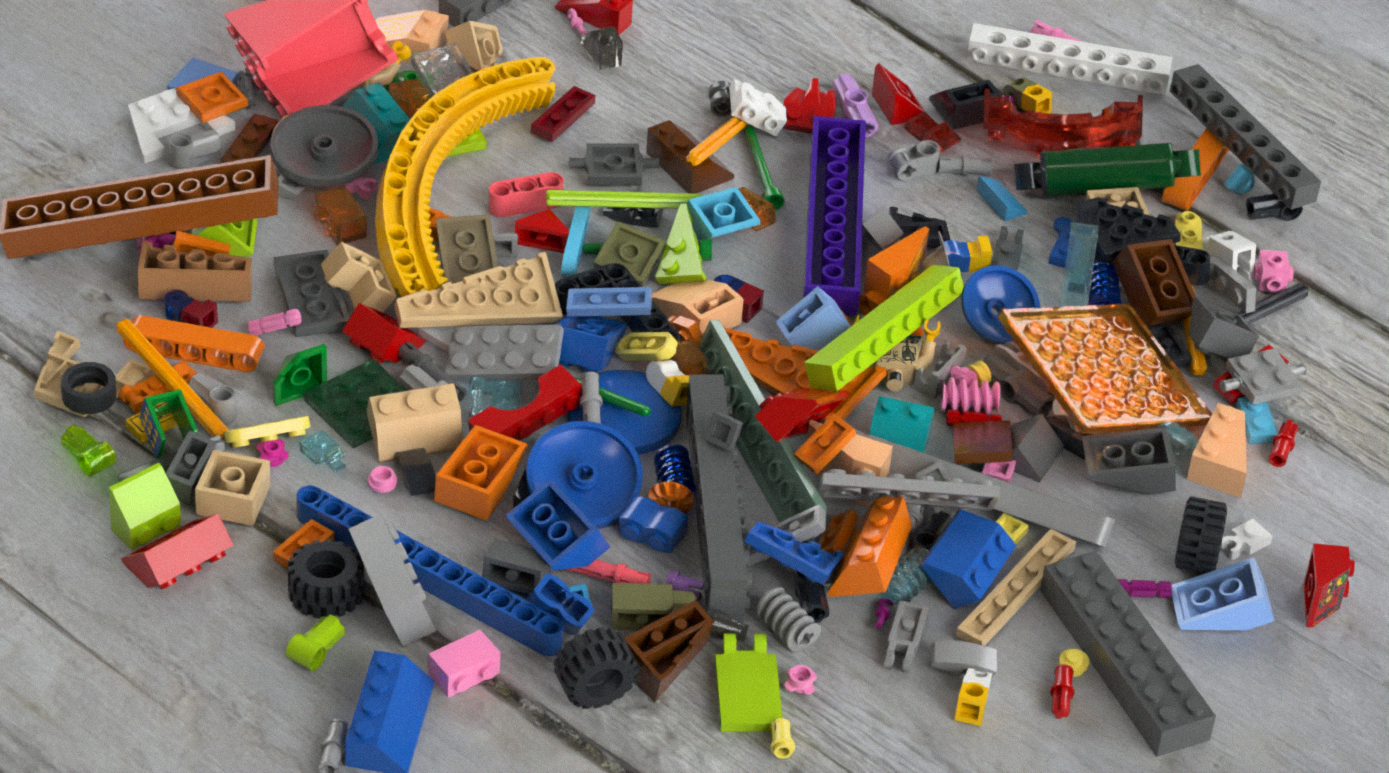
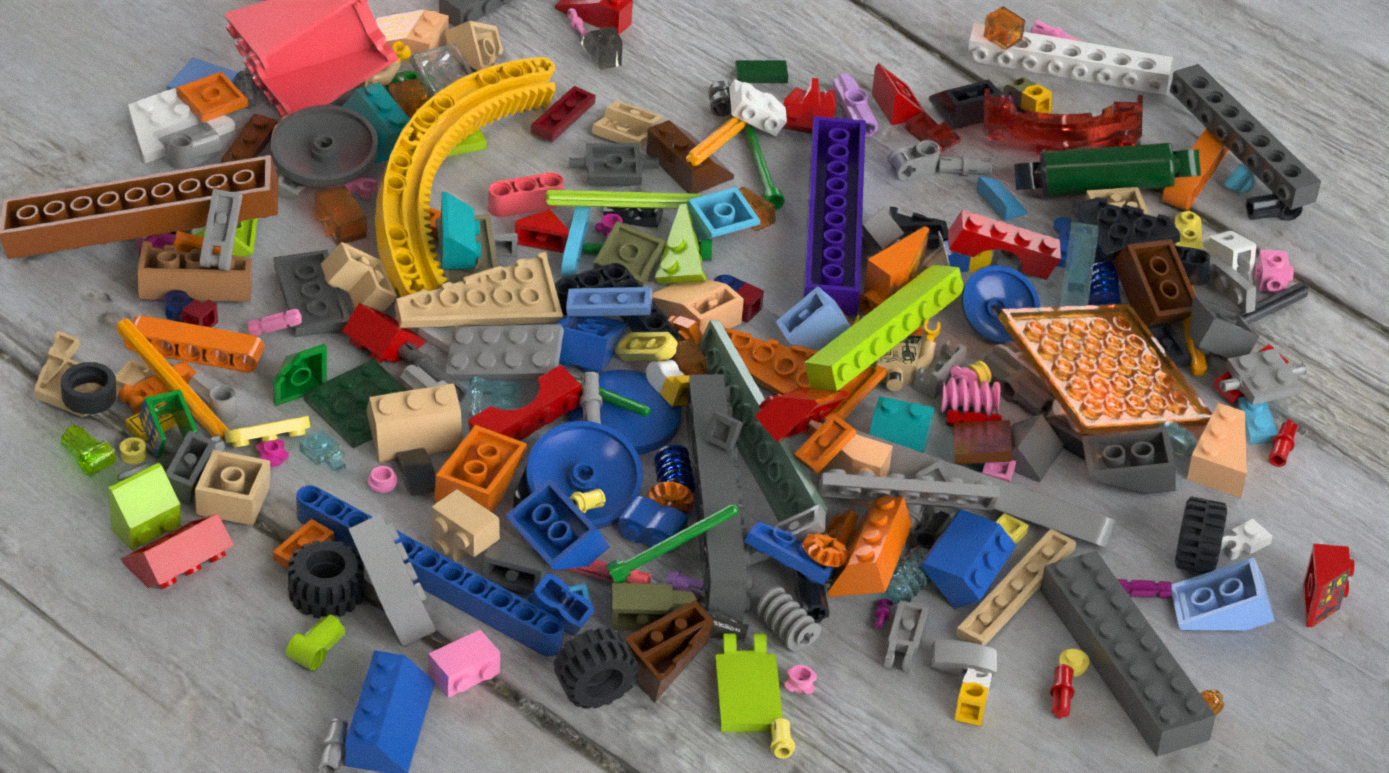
(133, 444): none -> light yellow bush
(221, 229): none -> light grey plate
(458, 234): none -> teal slope
(462, 527): none -> tan brick
(588, 500): none -> light yellow pin
(607, 223): none -> dark pink plate
(622, 569): none -> green piece
(625, 123): none -> tan slope
(761, 71): none -> dark green tile
(825, 550): none -> orange gear
(975, 234): none -> red arch
(1004, 28): none -> clear orange brick
(1214, 700): none -> clear orange plate

